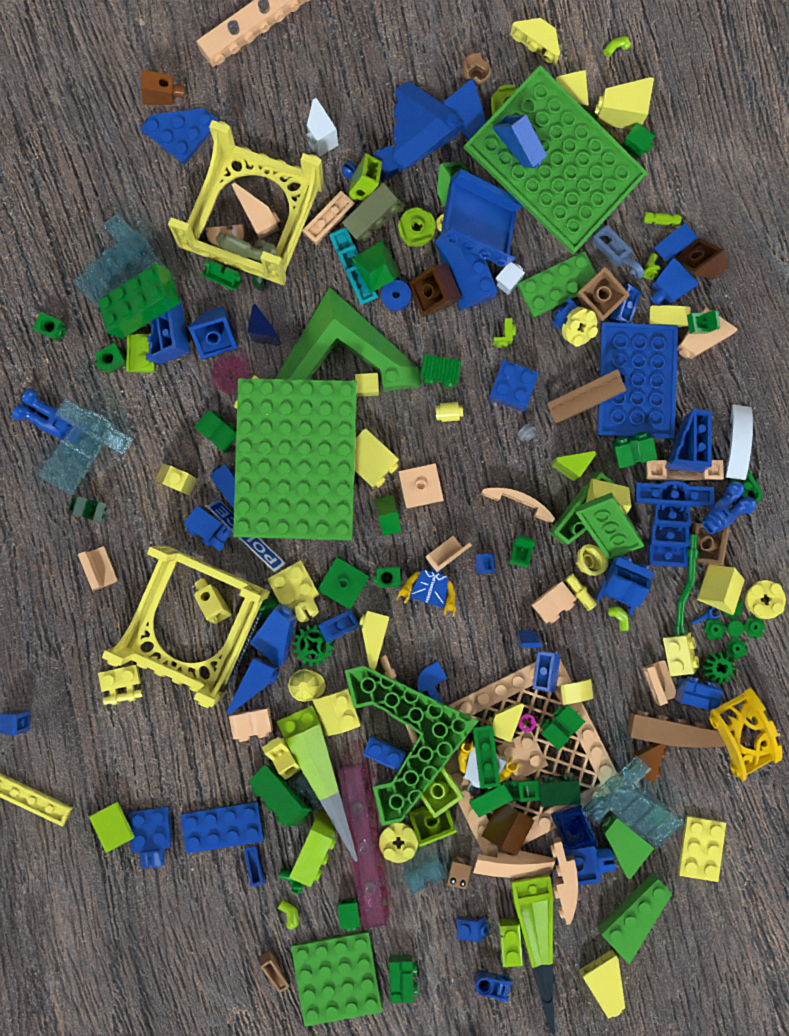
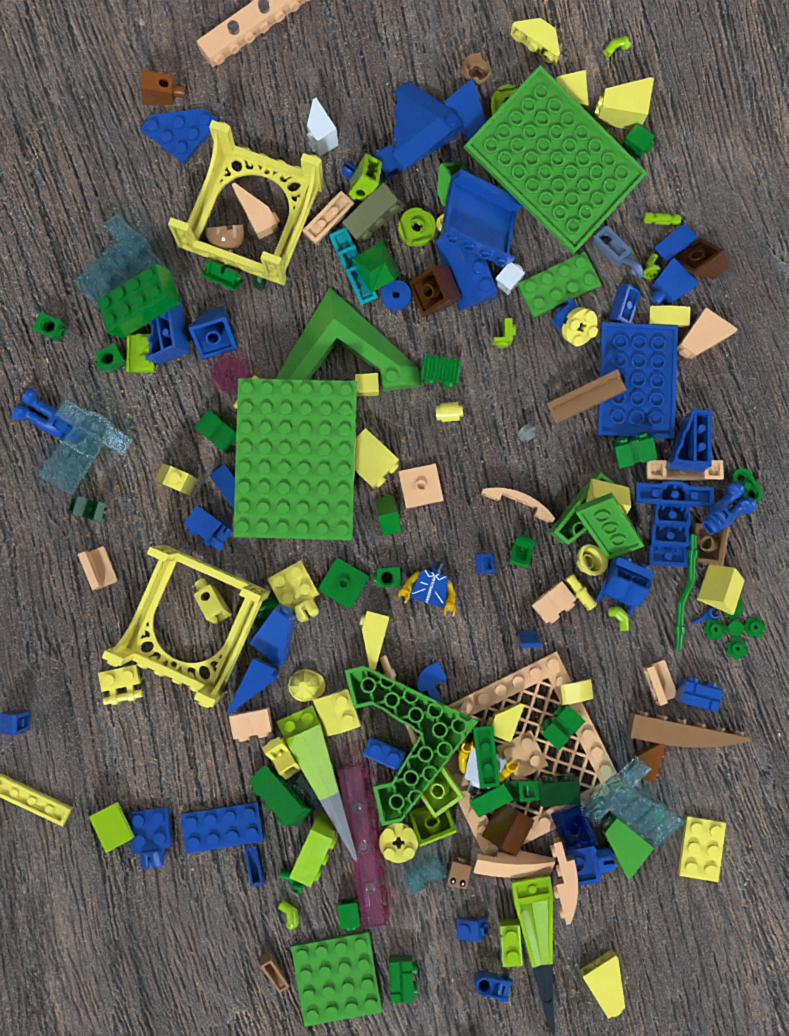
(244, 249): olive piece -> none
(246, 643): blue sticker -> none
(260, 329): clear blue slope -> none
(267, 555): sticker -> none
(320, 653): green gear -> none
(338, 626): blue plate -> none
(446, 553): light nougat panel -> none
(513, 386): blue brick -> none
(520, 139): blue slope -> none
(521, 724): dark pink bush -> none
(546, 671): blue slope -> none
(573, 465): lime slope -> none
(602, 294): medium nougat slope -> none
(634, 917): bright green wedge -> none
(681, 654): light yellow bracket -> none
(703, 322): green bracket -> none
(726, 669): green gear -> none
(740, 442): white slope -> none
(755, 757): yellow fence -> none
(773, 592): light yellow plate -> none

